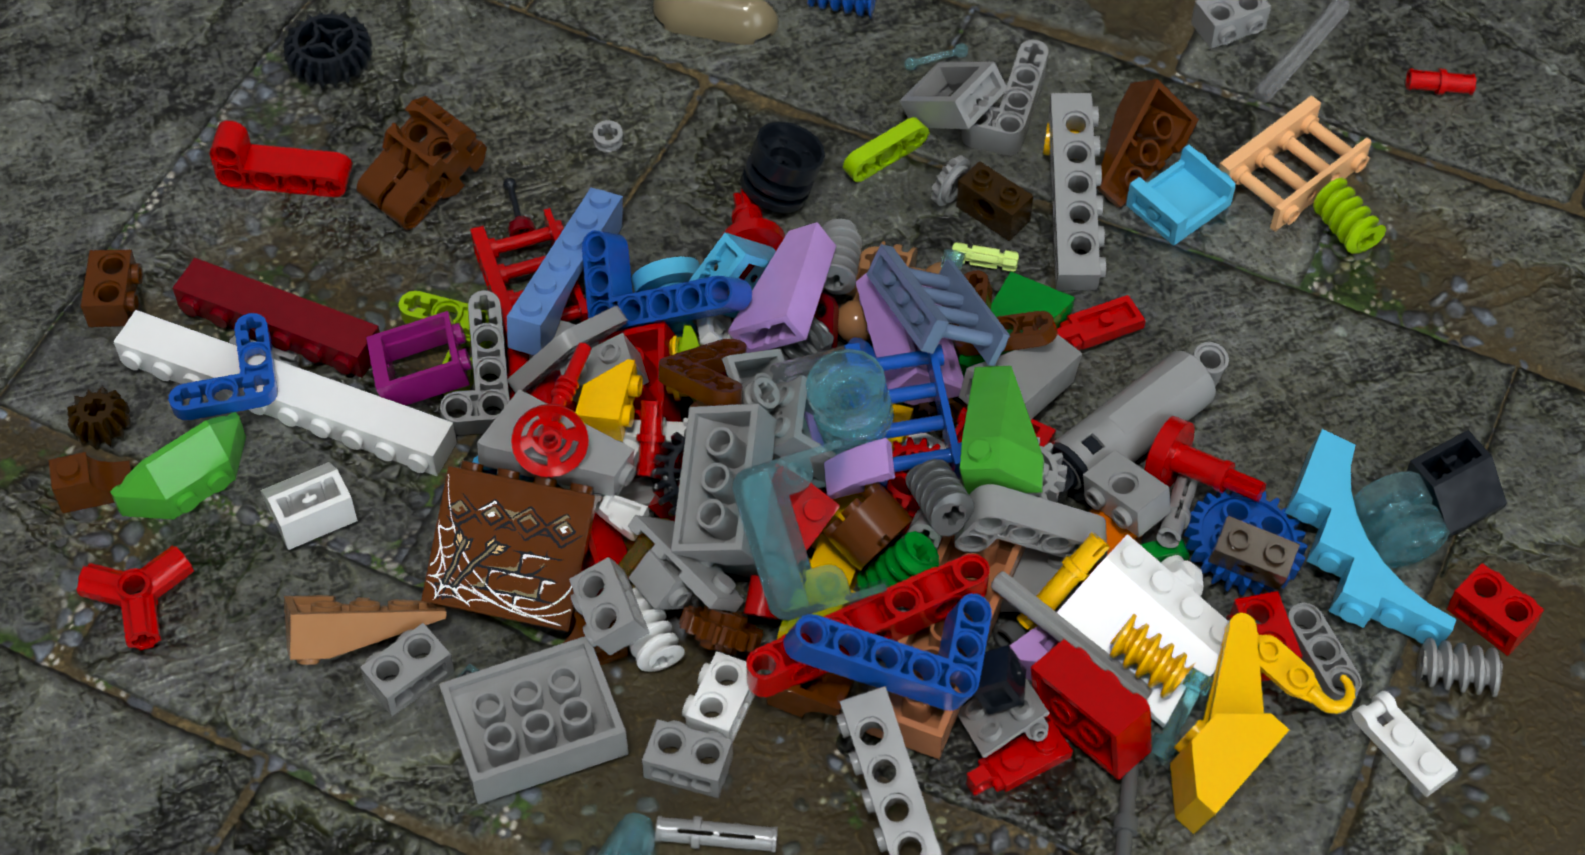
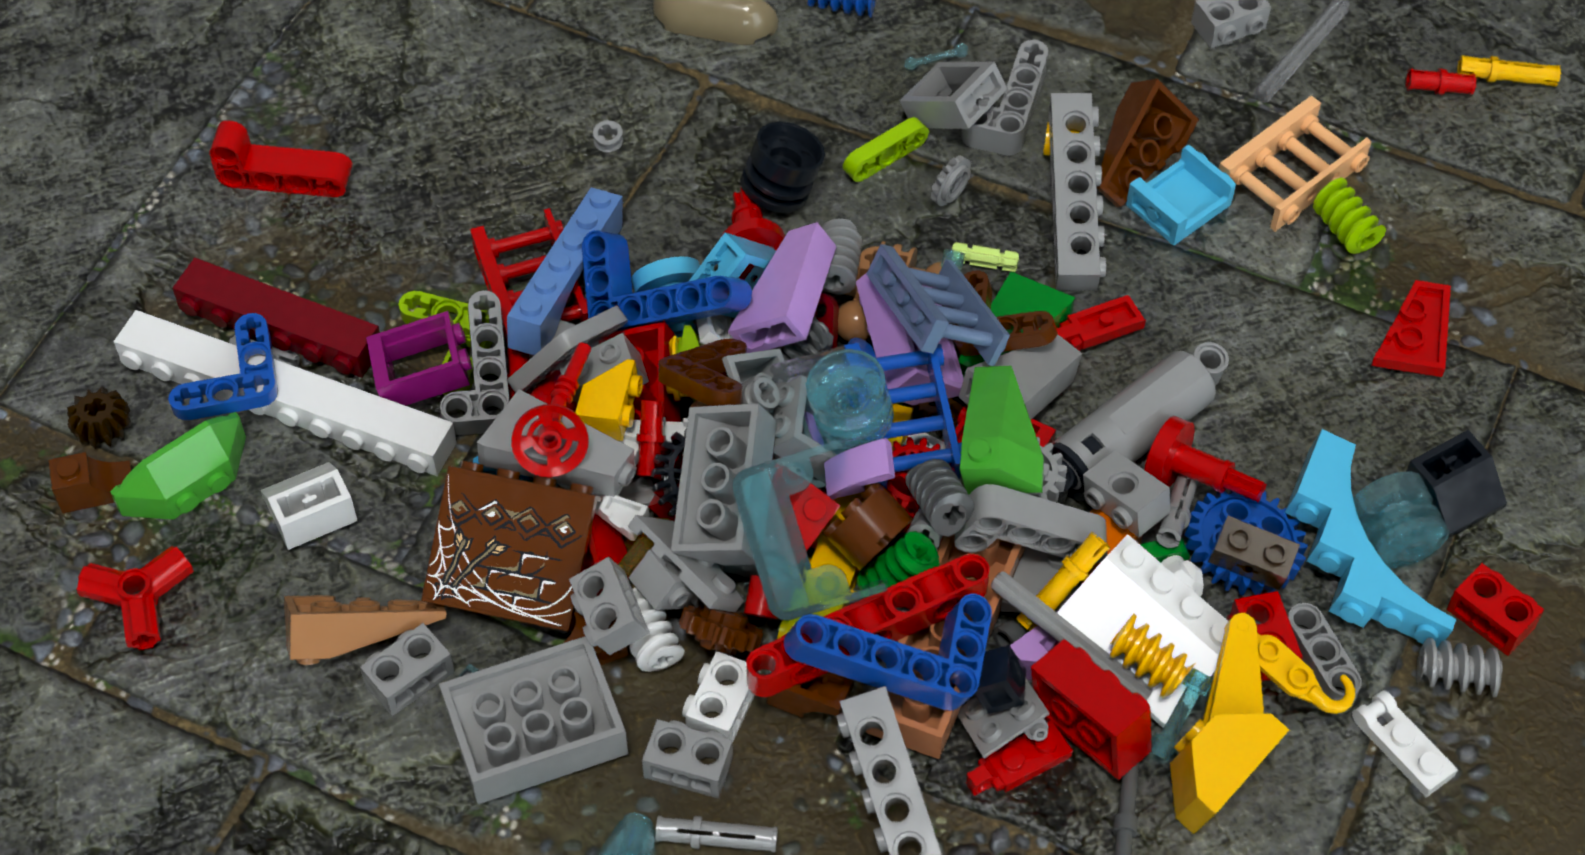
(110, 288): reddish brown brick -> none
(327, 49): black gear -> none
(411, 172): reddish brown connector -> none
(521, 222): hinge -> none
(994, 201): dark brown brick -> none
(1419, 332): none -> red wing
(1523, 72): none -> yellow pin

